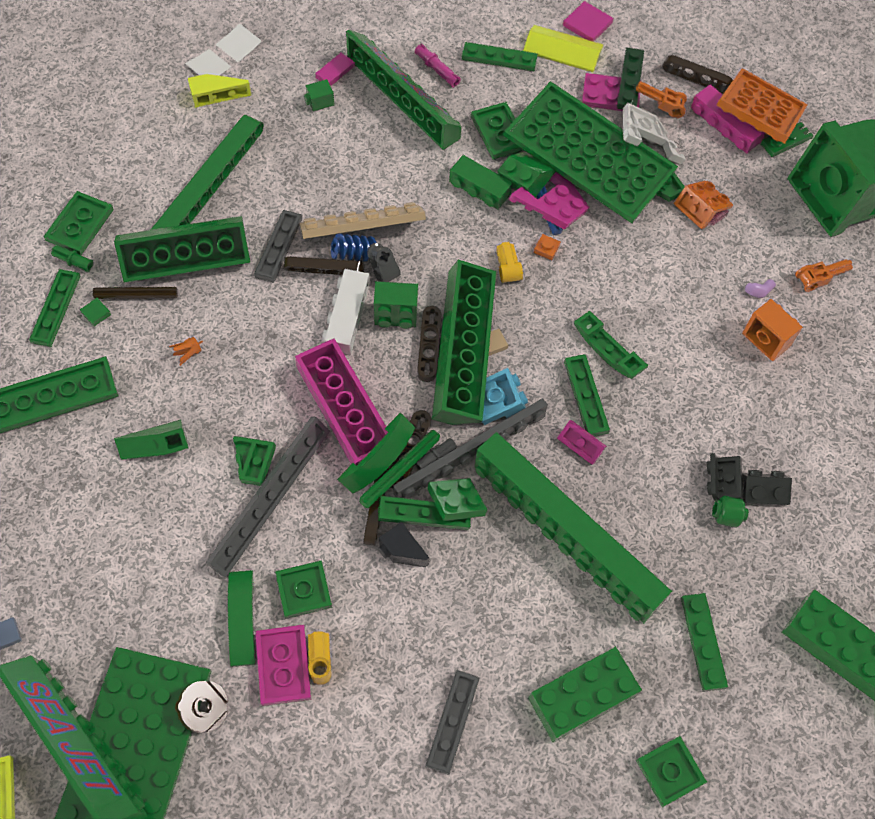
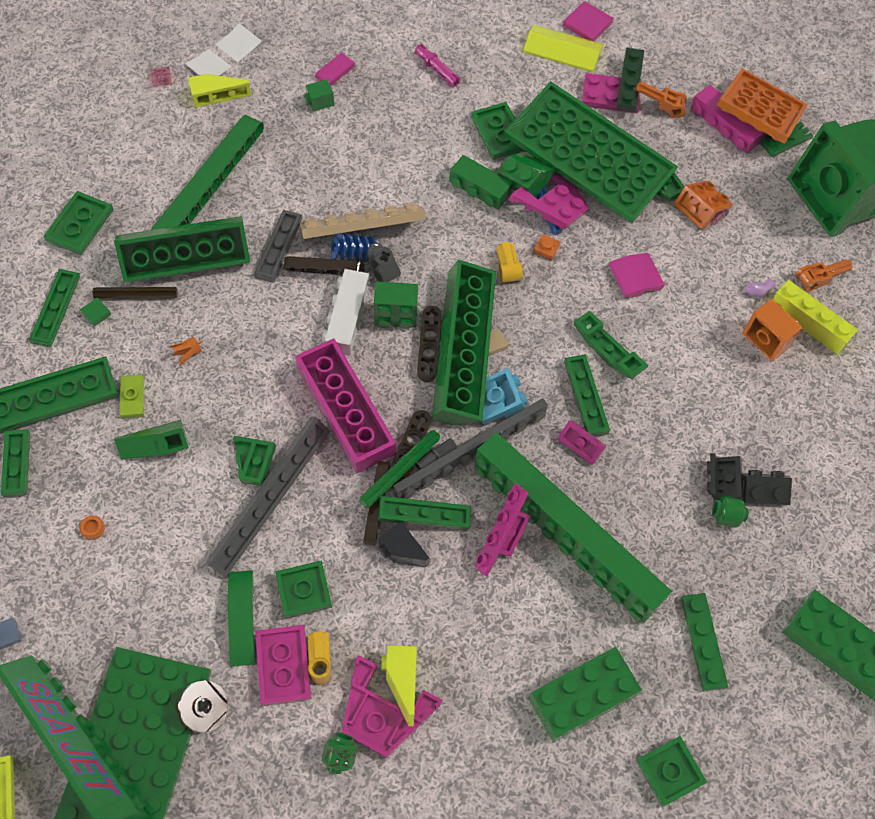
(15, 463): none -> green plate
(72, 258): green axle -> none
(92, 527): none -> orange tile
(131, 396): none -> lime plate
(161, 76): none -> clear pink tile
(339, 753): none -> green head
(377, 721): none -> dark pink wing
(380, 456): green slope -> none
(401, 677): none -> neon yellow slope
(402, 90): green slope -> none
(452, 722): dark grey tile -> none
(457, 499): green plate -> none
(499, 56): green plate -> none
(506, 531): none -> dark pink bracket
(636, 274): none -> dark pink slope
(640, 123): white wing -> none
(698, 72): dark brown beam -> none
(815, 317): none -> neon yellow brick

